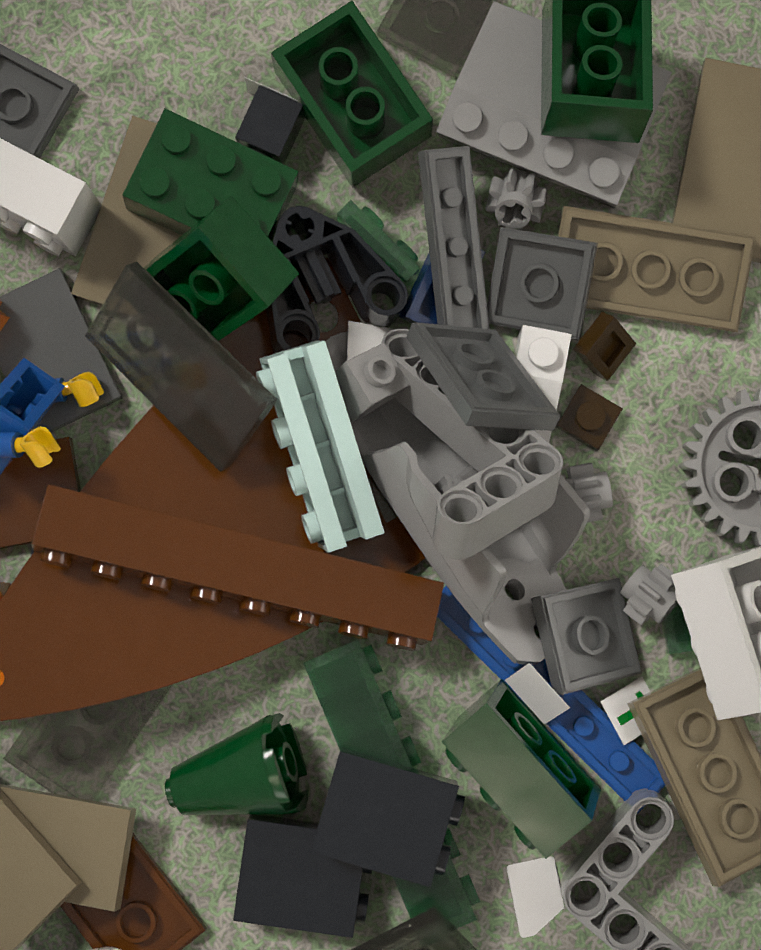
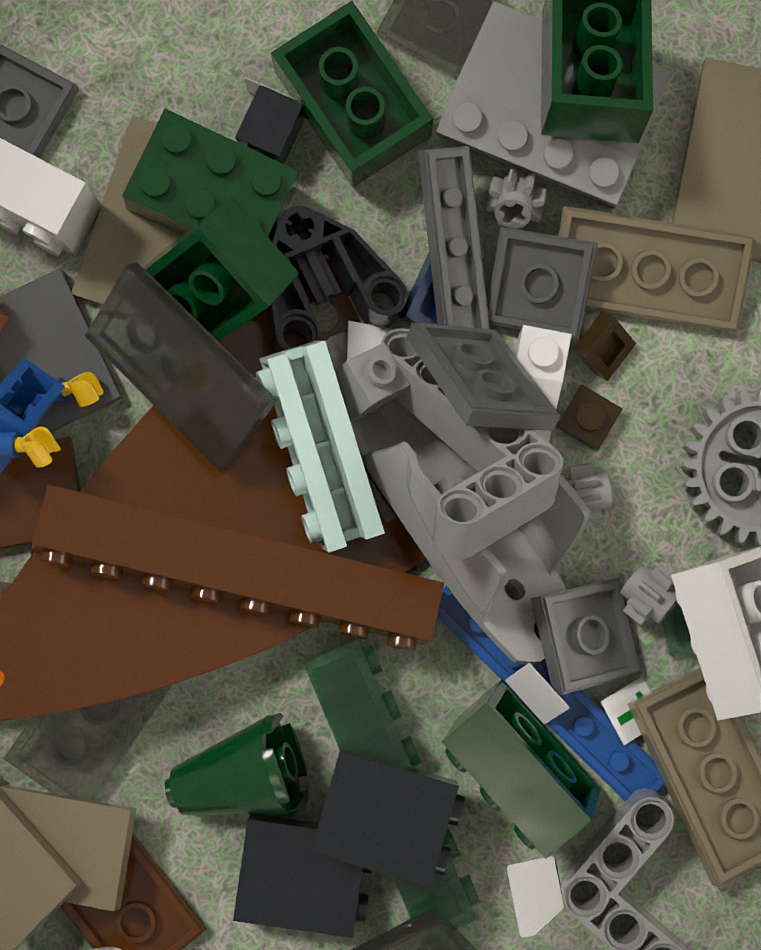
(369, 226): clear green plate -> none

